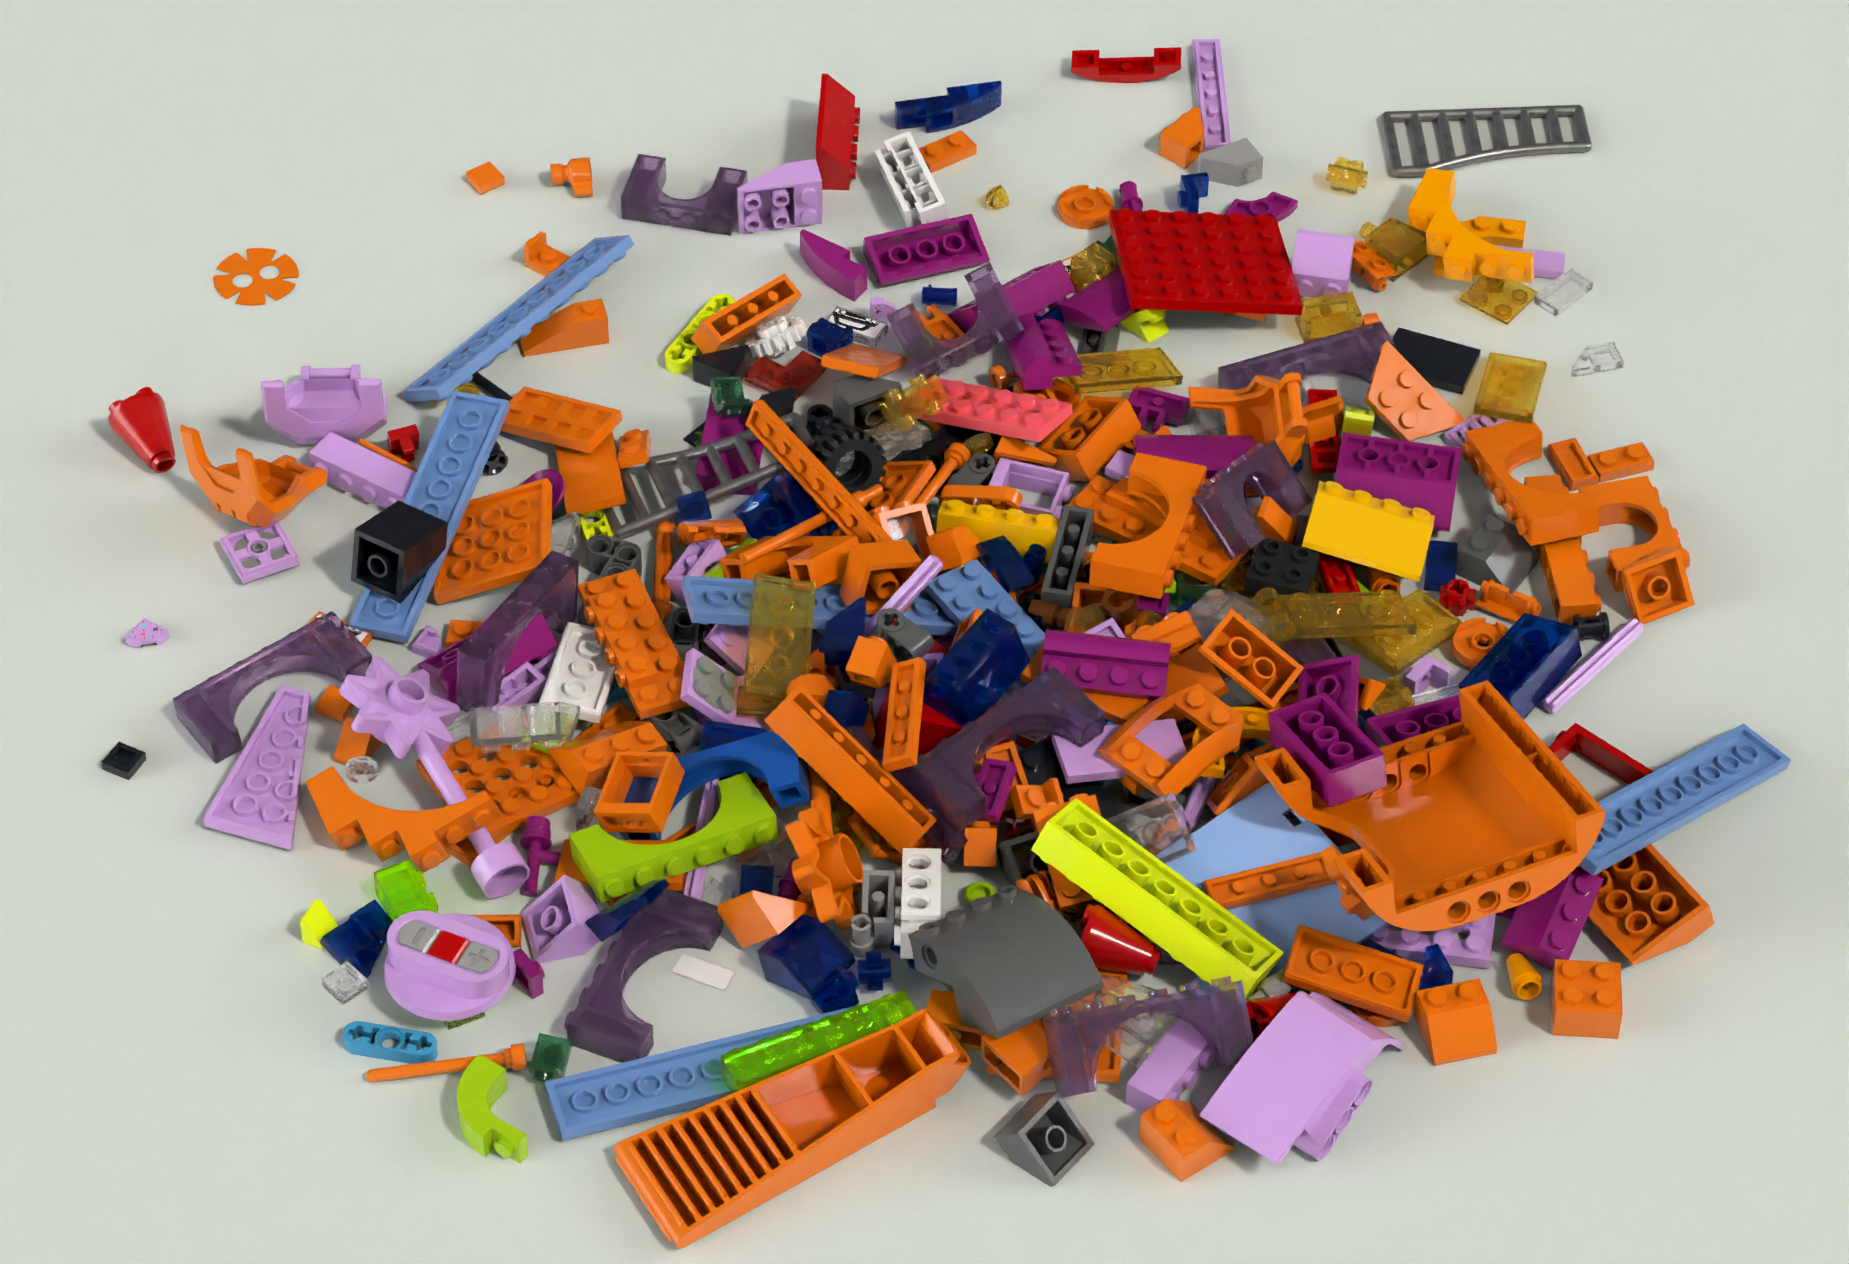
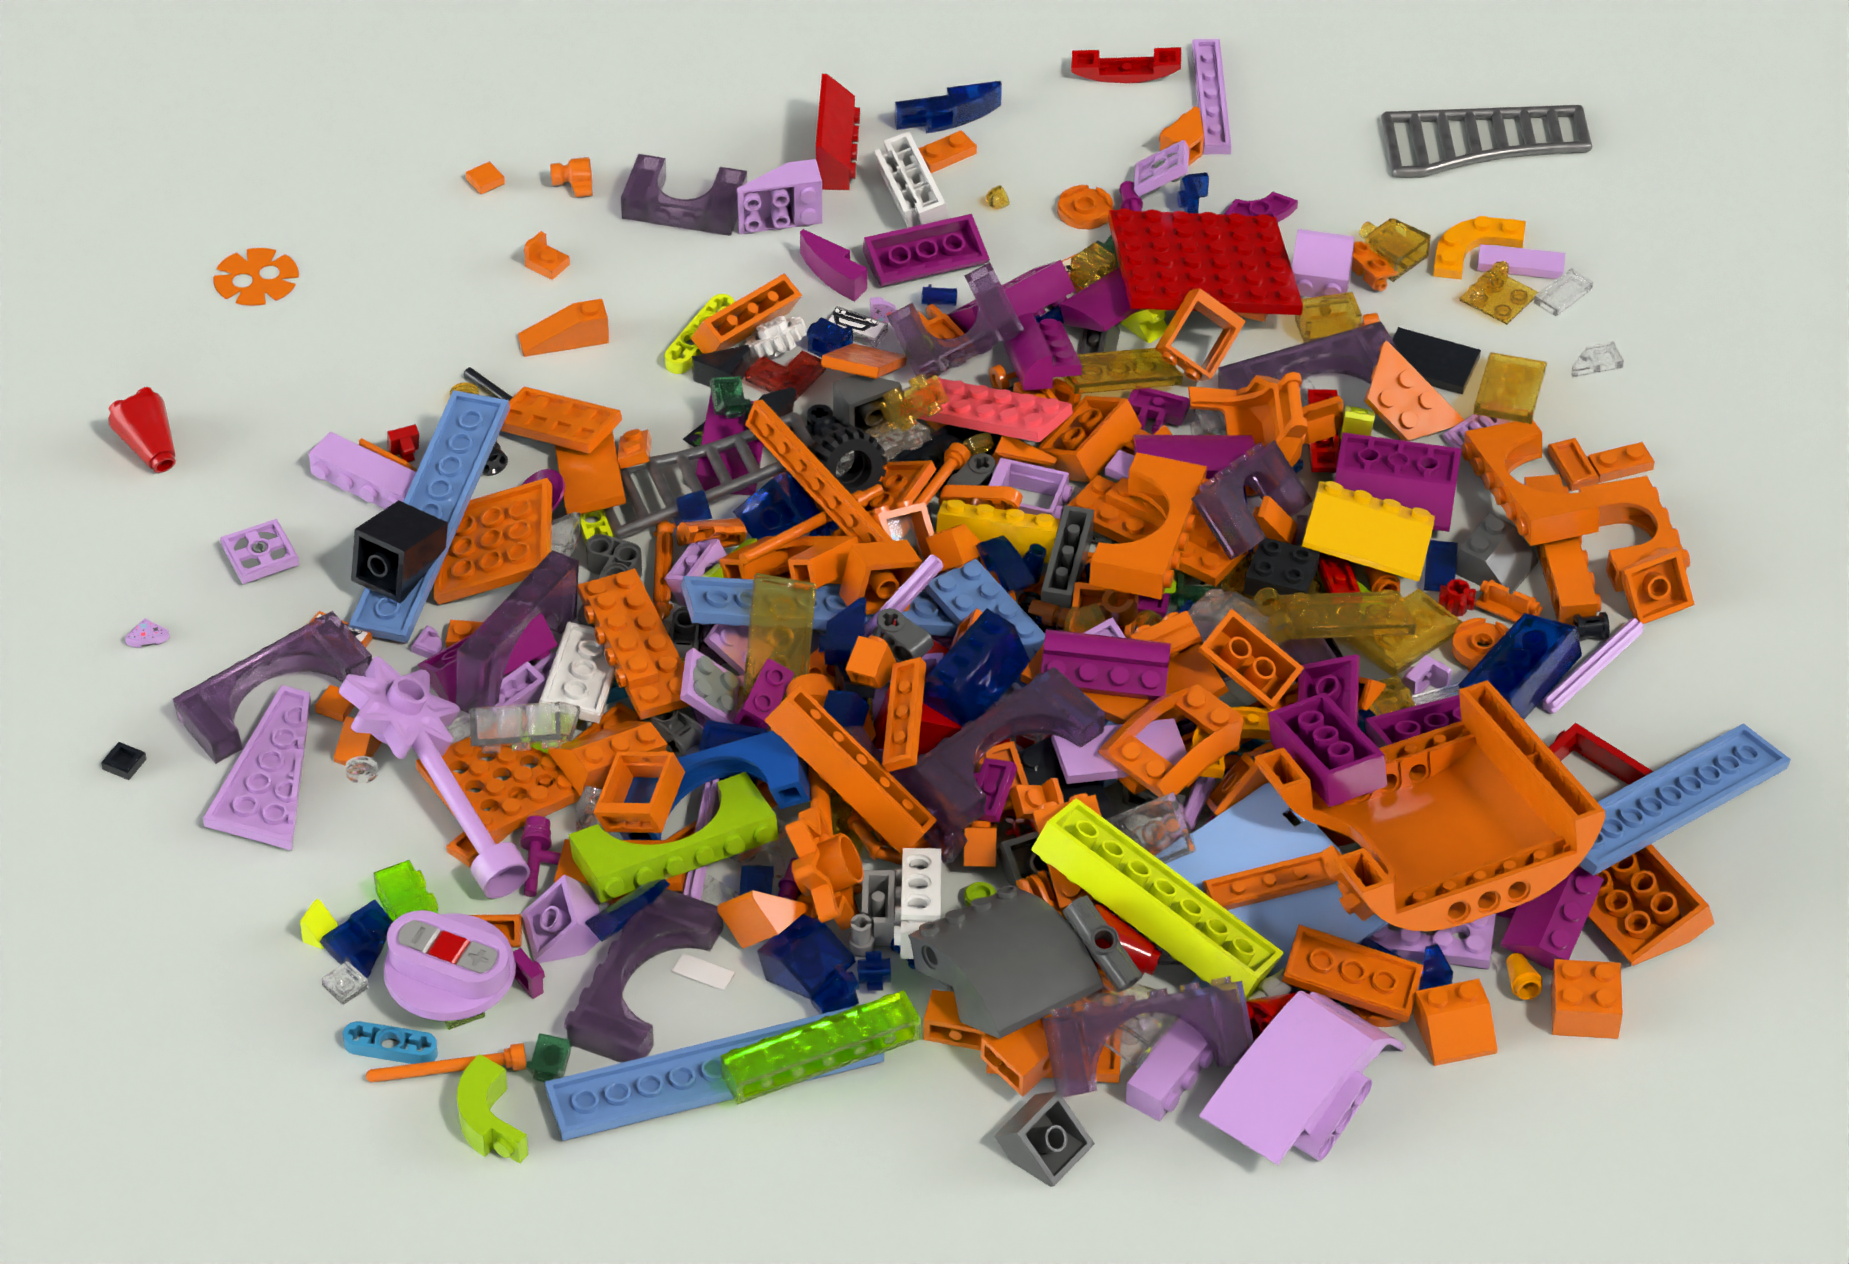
(251, 488): orange piece -> none
(325, 403): lavender piece -> none
(391, 831): orange arch -> none
(518, 319): medium blue plate -> none
(764, 695): none -> magenta bracket
(788, 1127): orange brick -> none
(1113, 960): none -> dark grey piece
(1161, 168): none -> lavender piece
(1182, 1137): orange slope -> none
(1215, 312): none -> orange window
(1232, 163): light grey slope -> none
(1347, 175): clear yellow piece -> none
(1446, 236): light orange arch -> none

